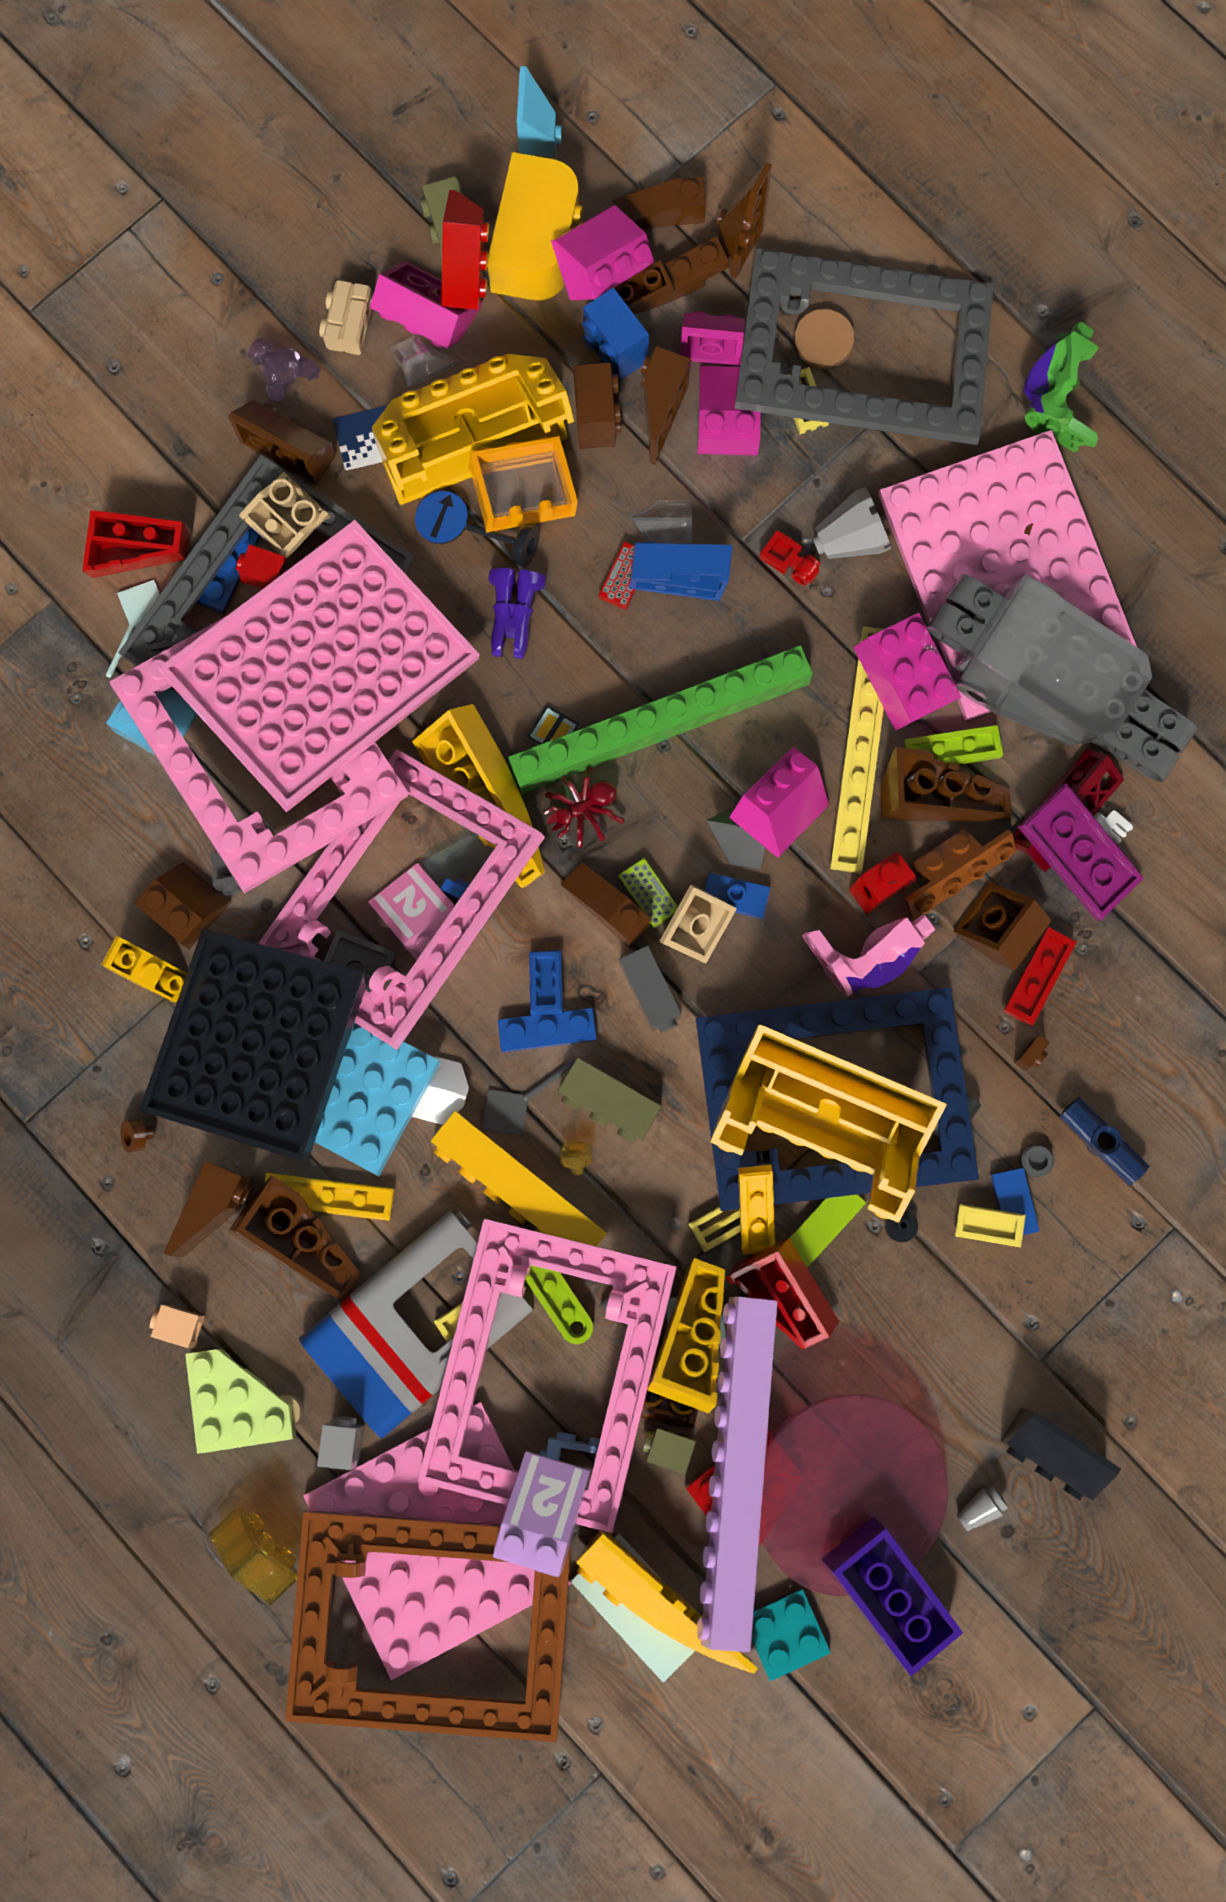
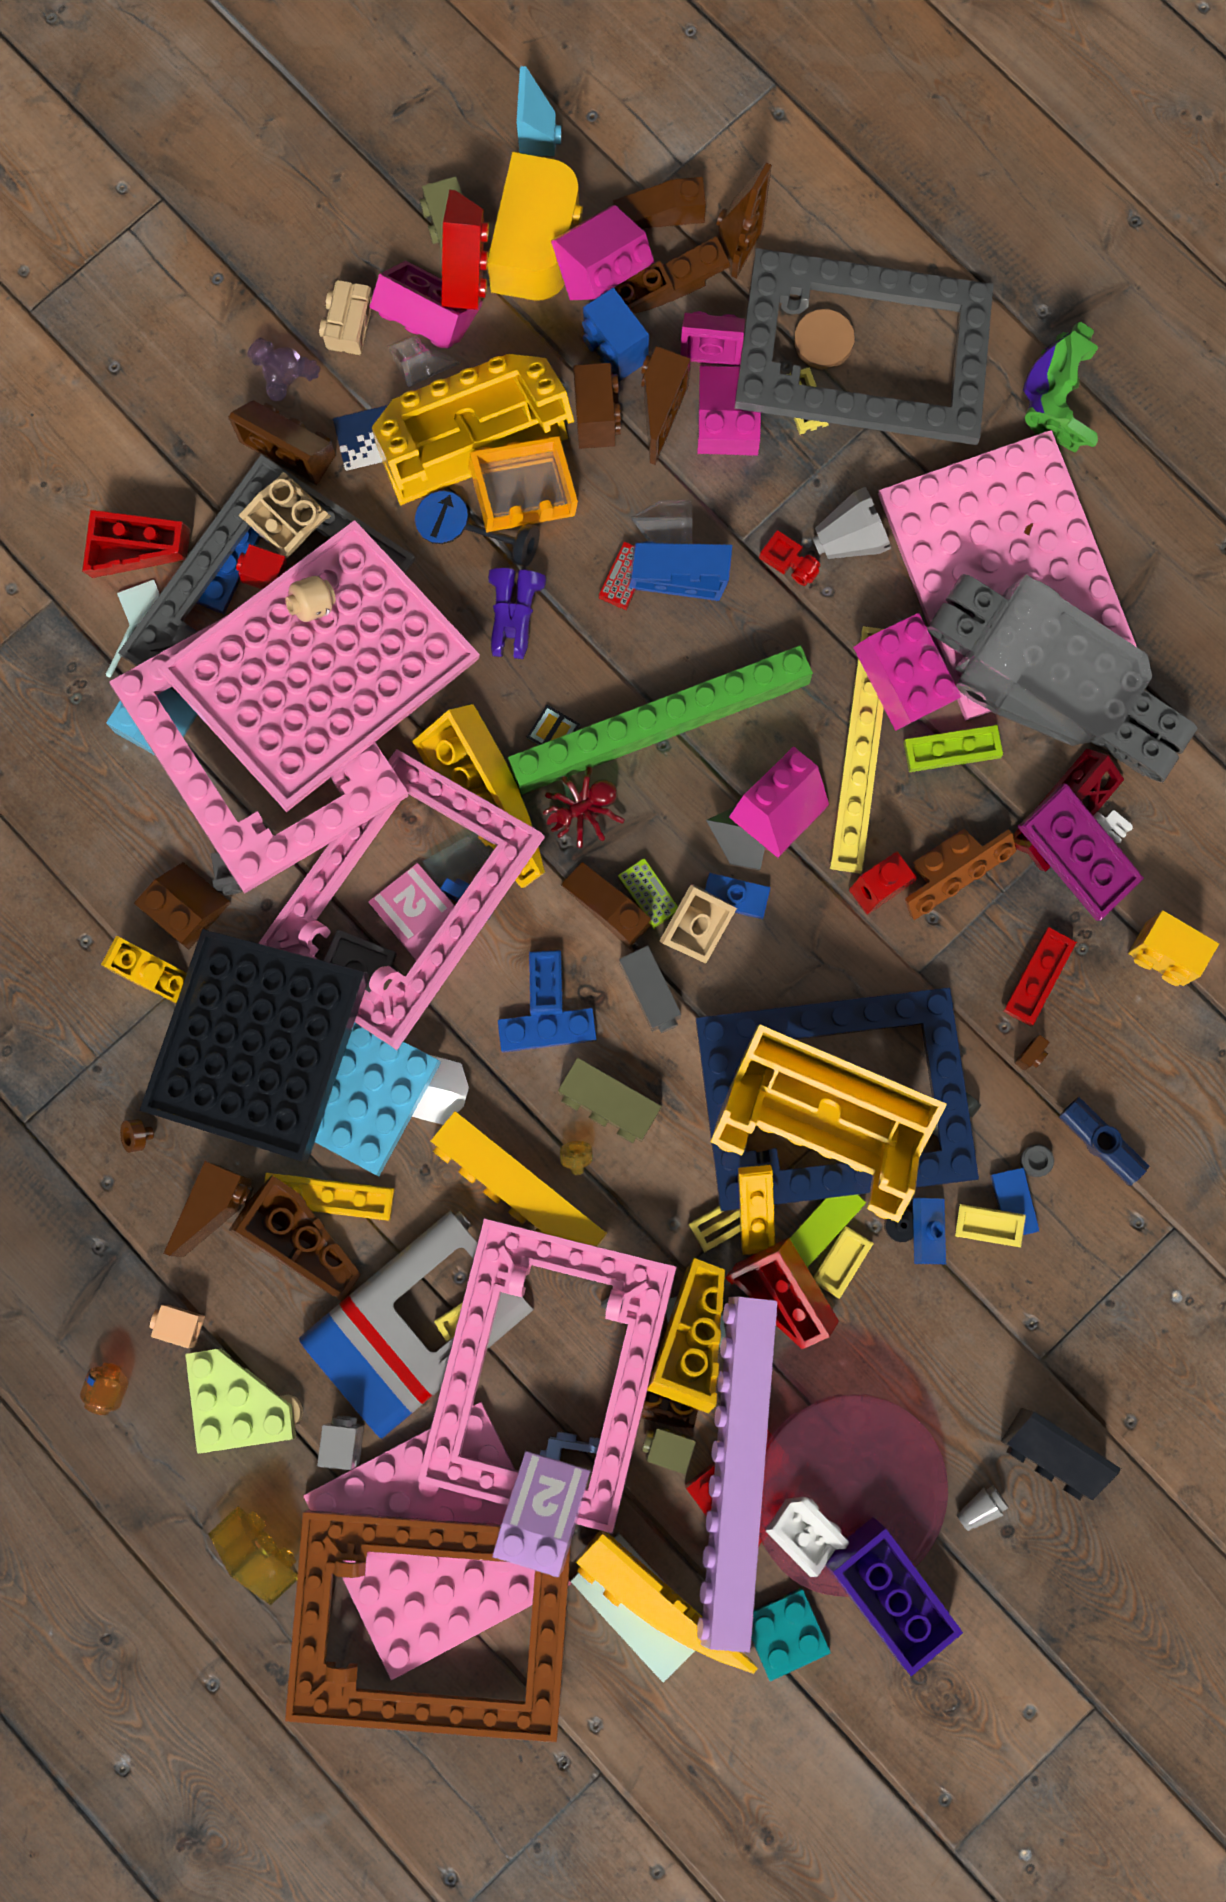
(104, 1389): none -> clear orange head
(310, 598): none -> tan head
(507, 1111): dark grey piece -> none
(560, 1303): lime plate -> none
(806, 1534): none -> white bracket
(842, 1262): none -> light yellow tile
(882, 958): bright pink hips -> none
(929, 1231): none -> blue plate
(931, 790): reddish brown wedge -> none
(1003, 925): reddish brown slope -> none
(1172, 949): none -> yellow brick

